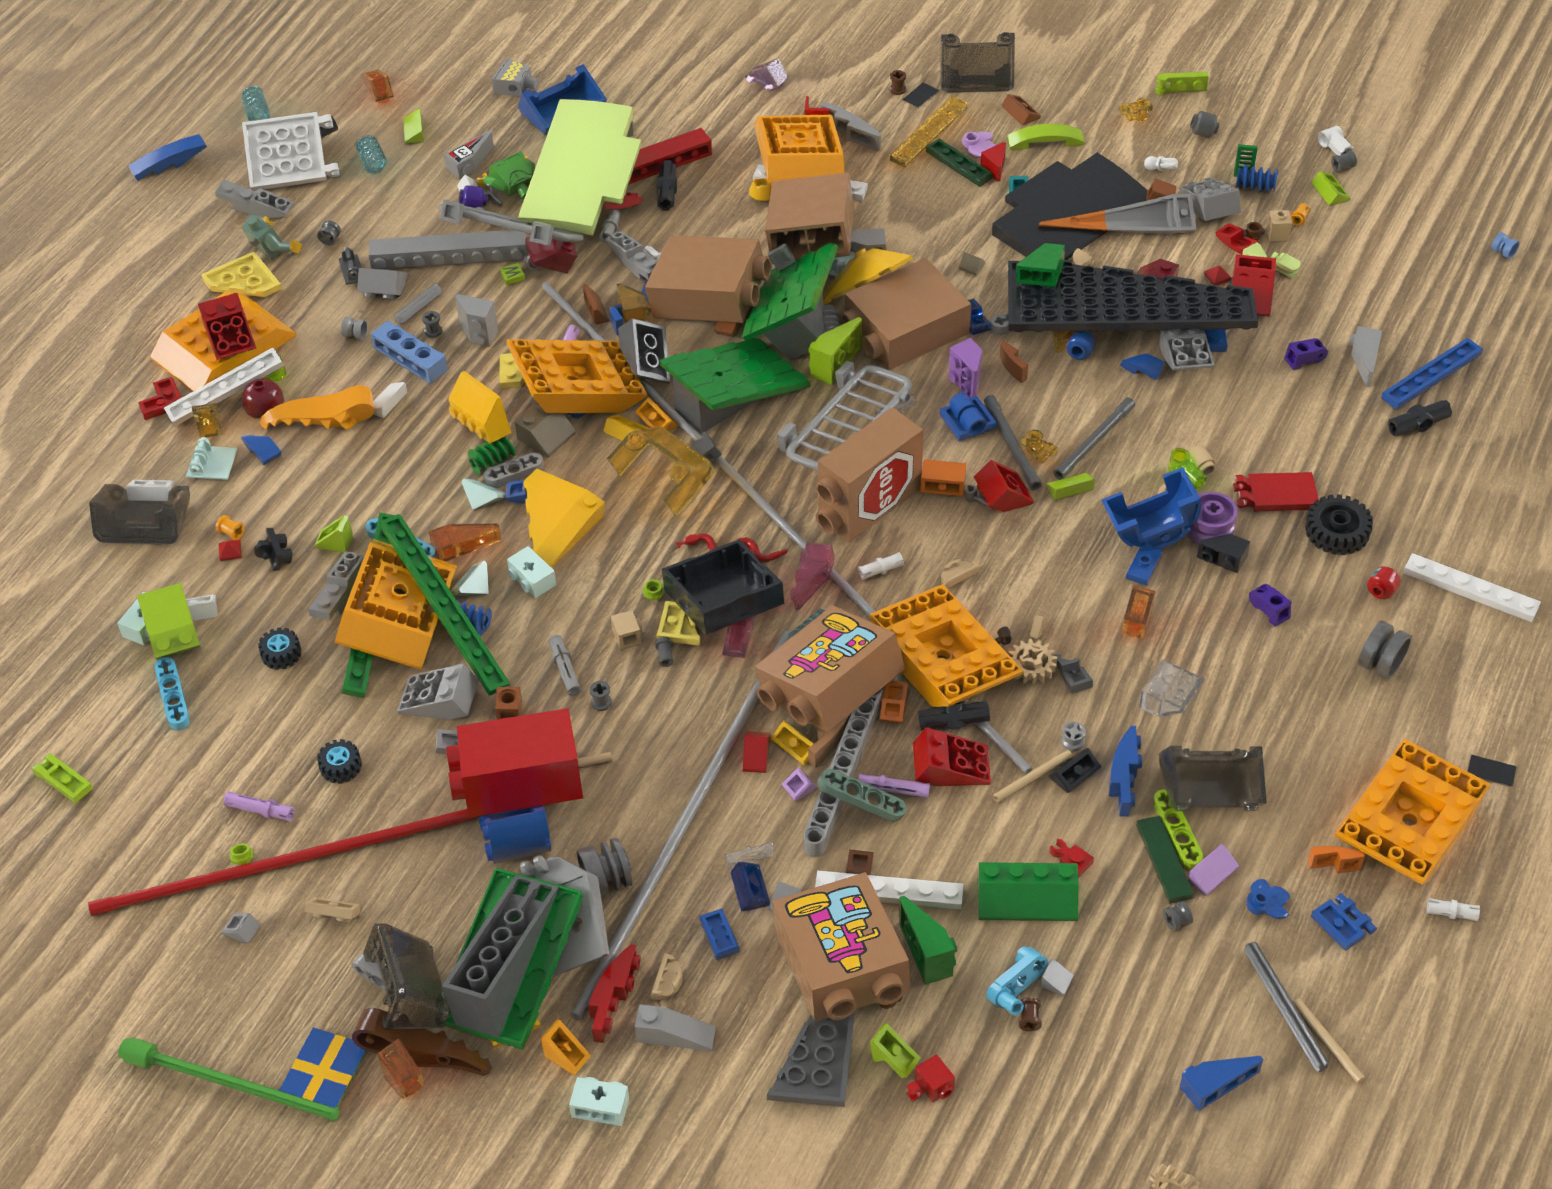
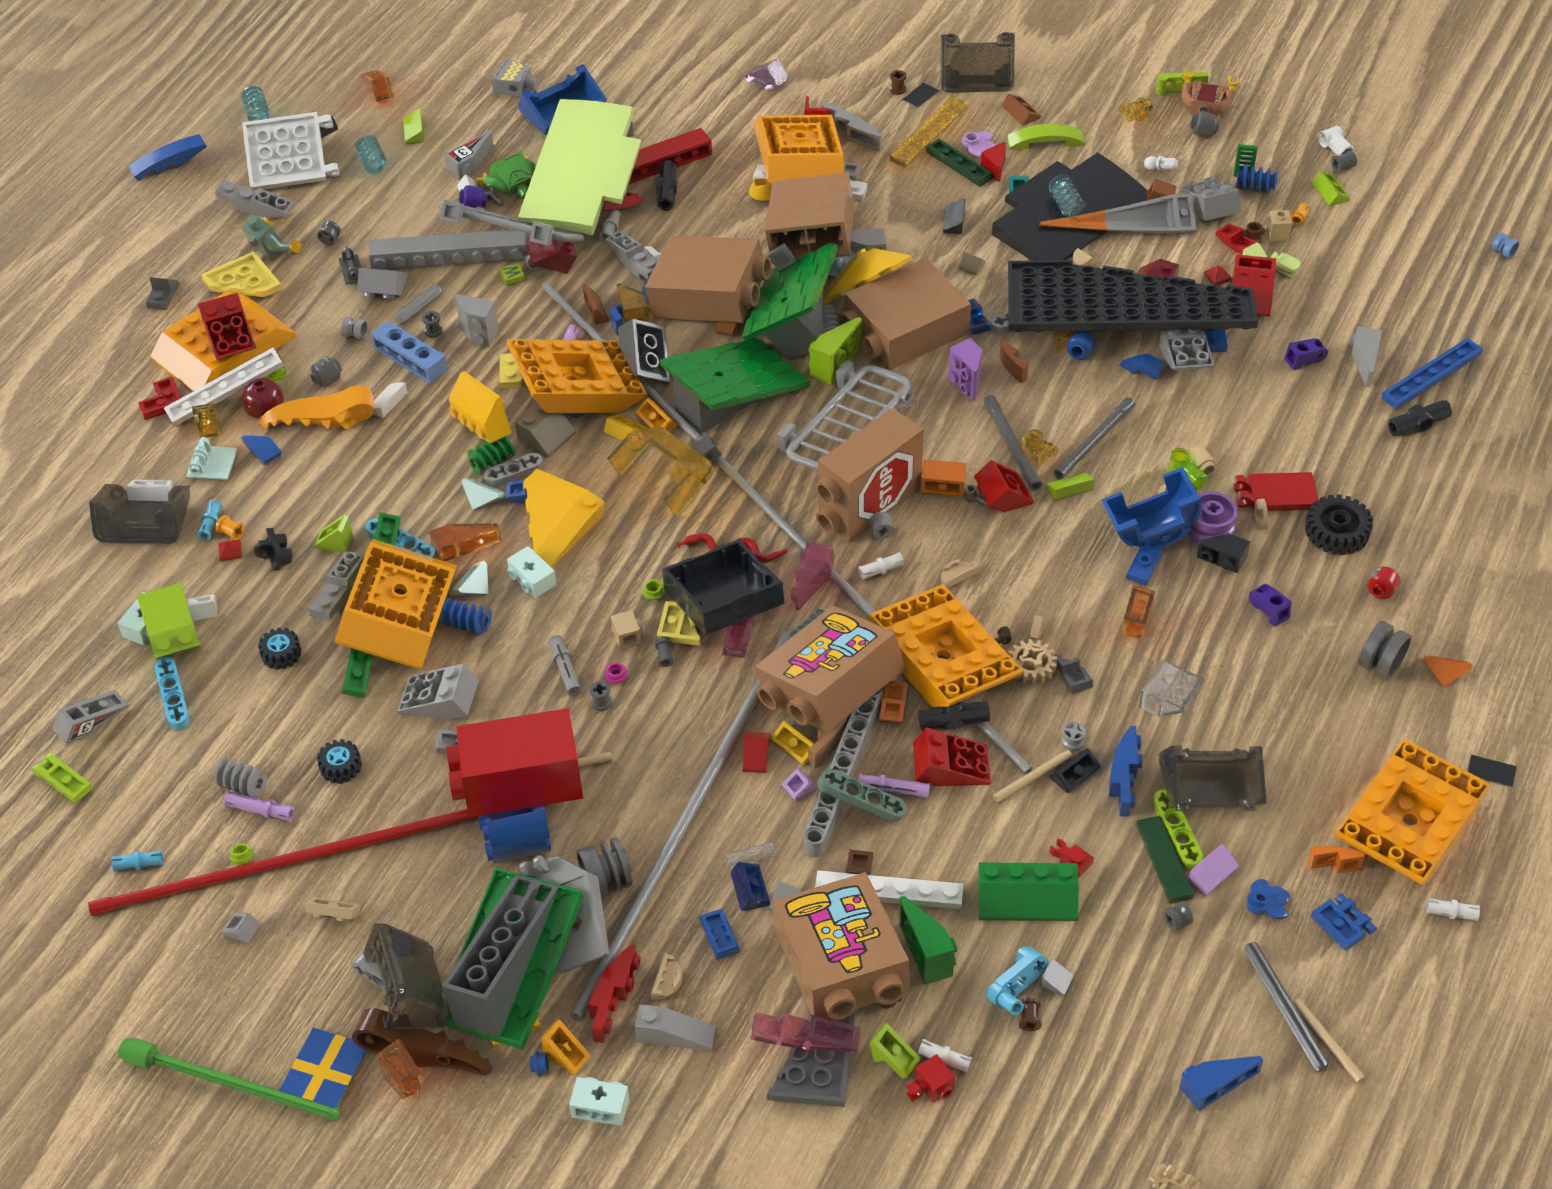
(88, 715): none -> light grey slope
(137, 860): none -> medium azure pin
(161, 293): none -> dark grey slope
(209, 520): none -> medium azure pin
(240, 778): none -> light grey piece
(325, 371): none -> dark grey head
(444, 604): green plate -> none
(508, 702): dark orange brick -> none
(539, 1063): none -> blue plate
(615, 668): none -> dark pink plate
(802, 1033): none -> clear pink slope
(853, 169): none -> light grey plate
(881, 525): none -> light grey wheel
(948, 1056): none -> white pin
(954, 217): none -> slope
(967, 416): blue plate -> none
(1042, 266): green slope -> none
(1066, 195): none -> clear light blue piece
(1206, 96): none -> nougat torso
(1261, 514): none -> tan tile
(1446, 669): none -> orange slope
(1472, 587): white plate -> none

